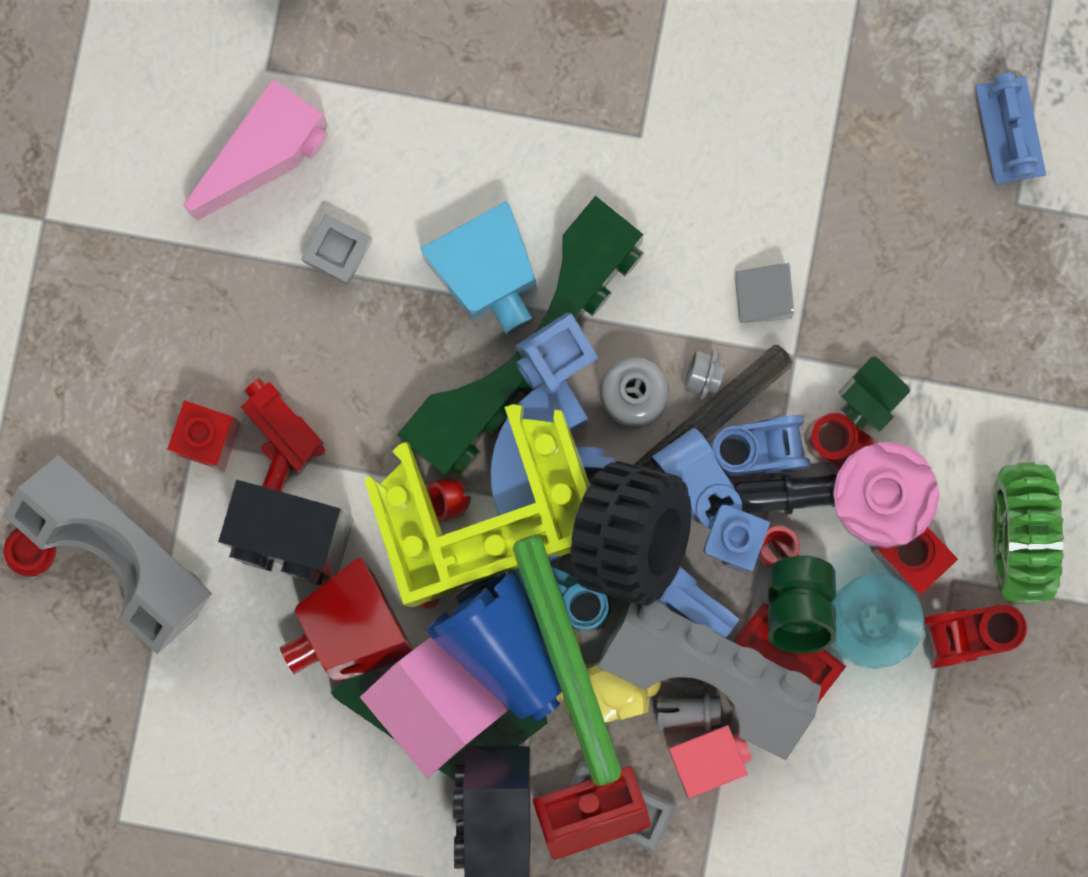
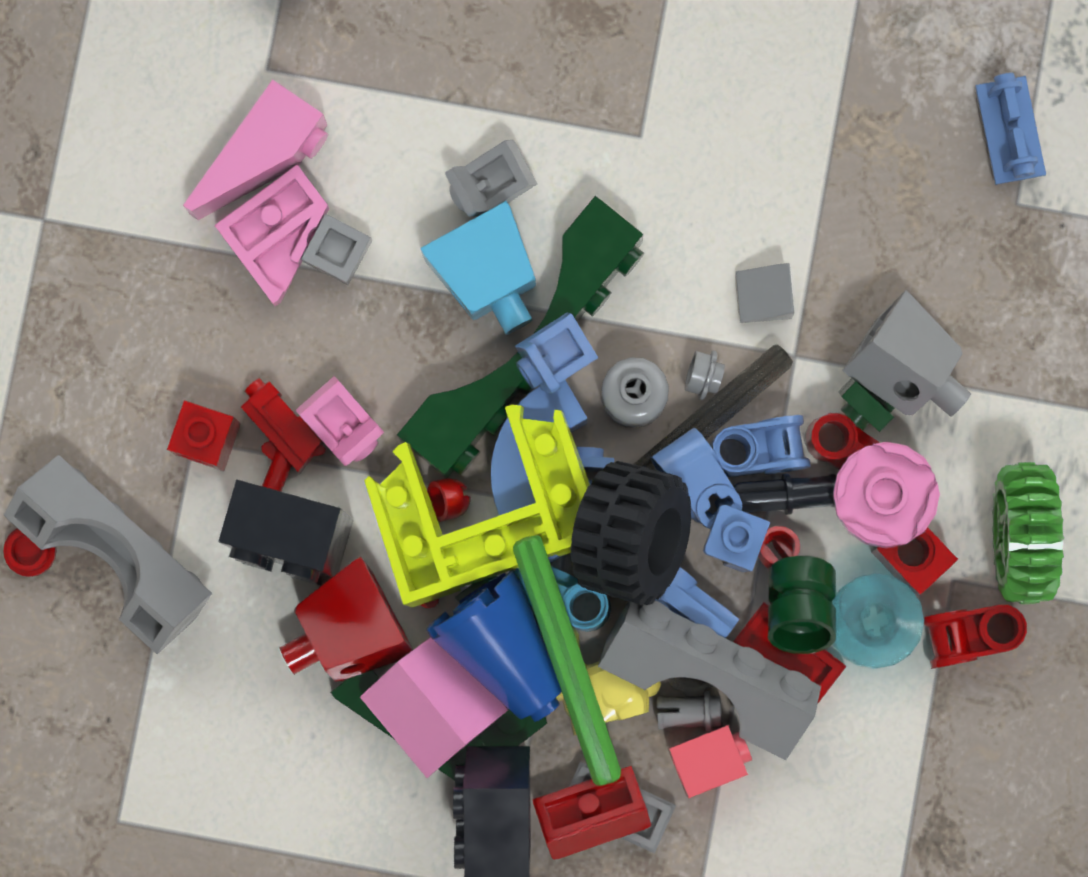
(275, 230): none -> bright pink wing
(340, 422): none -> bright pink bracket
(490, 179): none -> light grey bracket
(909, 360): none -> light grey torso

